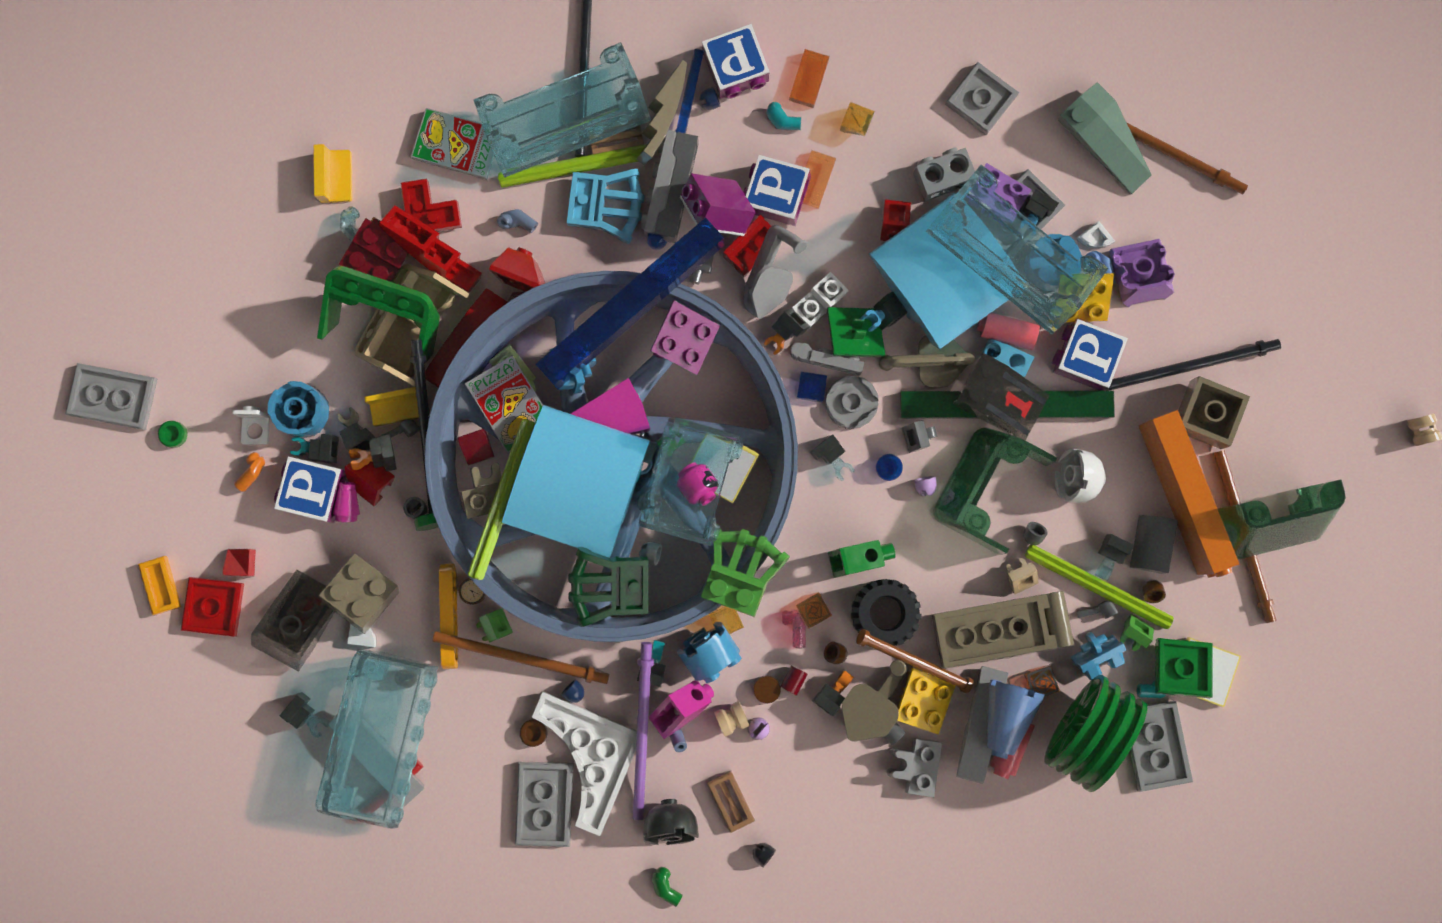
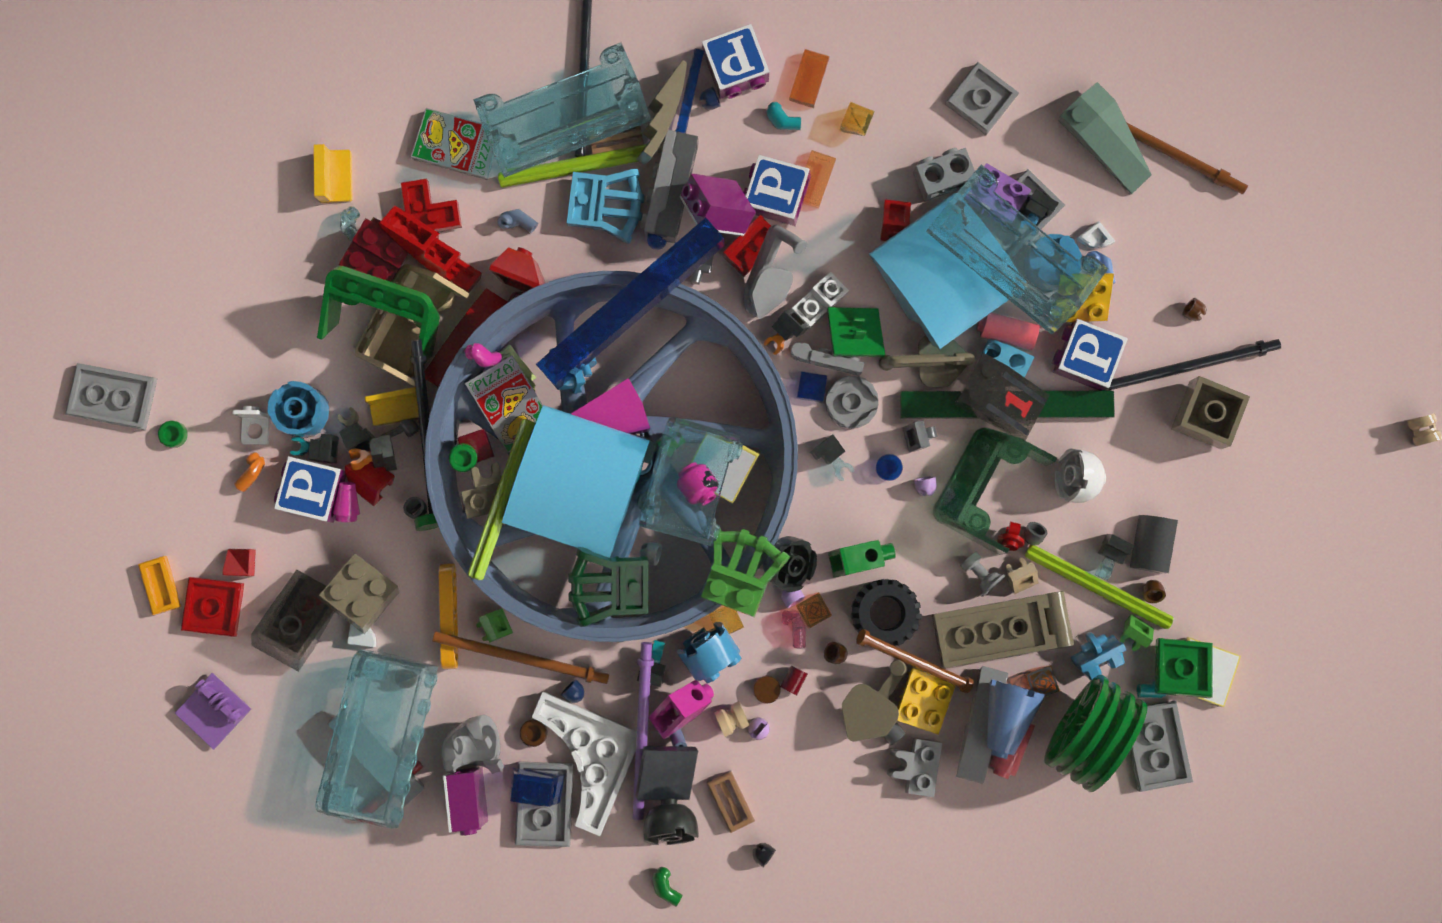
(212, 710): none -> medium lavender hinge
(300, 712): pearl dark grey piece -> none
(462, 457): none -> green tile
(465, 800): none -> magenta piece
(470, 592): tile -> none
(473, 743): none -> light grey piece
(482, 356): none -> dark pink arm
(535, 787): none -> clear blue torso
(666, 772): none -> black tile
(684, 338): magenta hinge -> none
(792, 598): none -> lavender hinge
(798, 567): none -> pearl dark grey cylinder
(830, 697): pearl dark grey piece -> none
(886, 313): pearl dark grey piece -> none
(988, 580): none -> light grey piece
(1011, 537): none -> red plate
(1107, 608): dark grey hand -> none
(1142, 272): medium lavender slope -> none
(1189, 495): orange brick -> none
(1194, 309): none -> reddish brown hinge
(1256, 533): clear green windscreen -> none
(1265, 602): dark orange bar -> none

